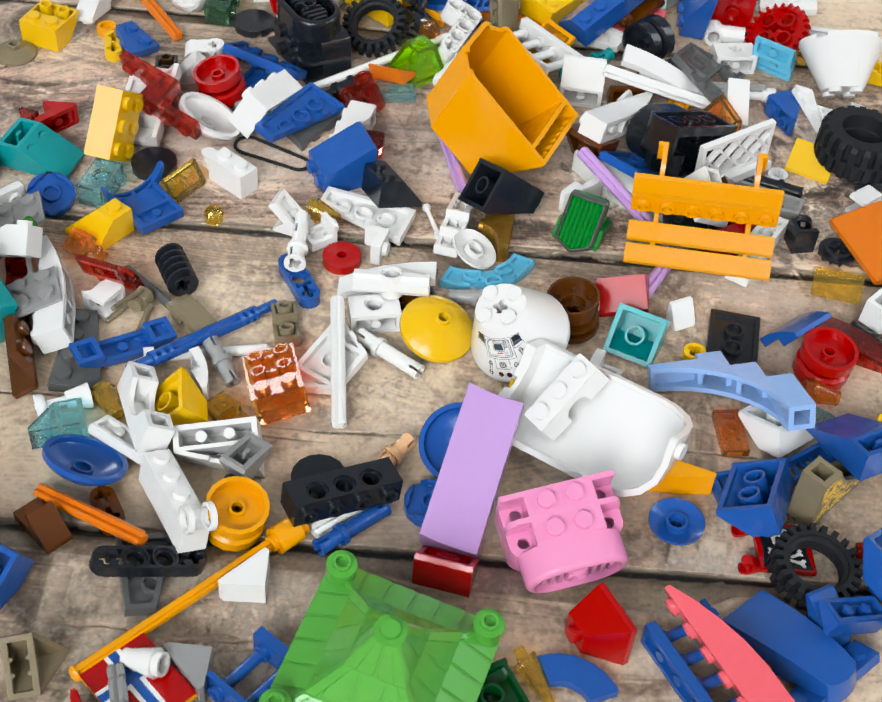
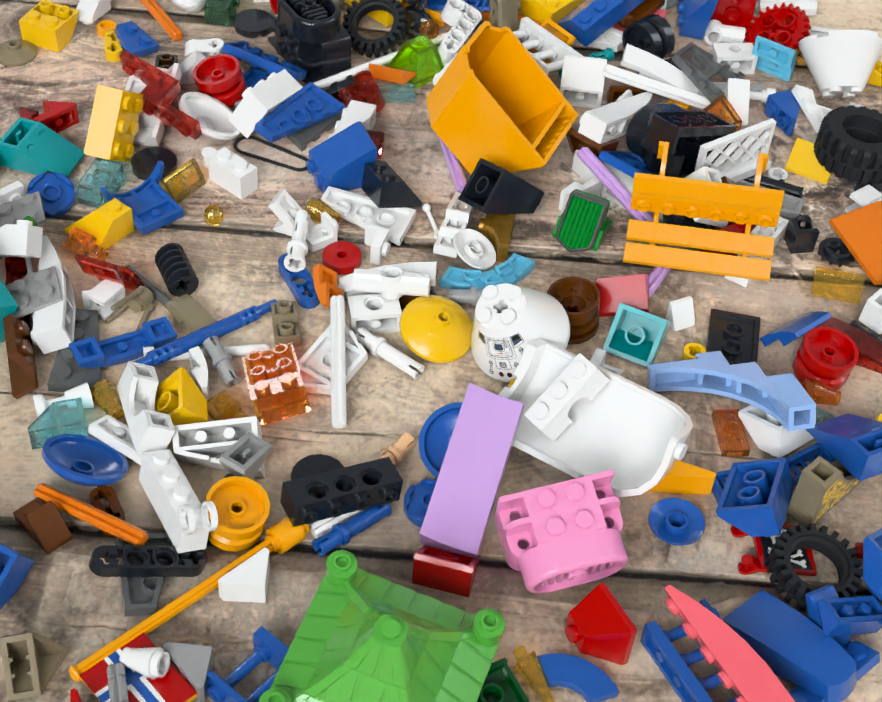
(325, 284): none -> orange slope

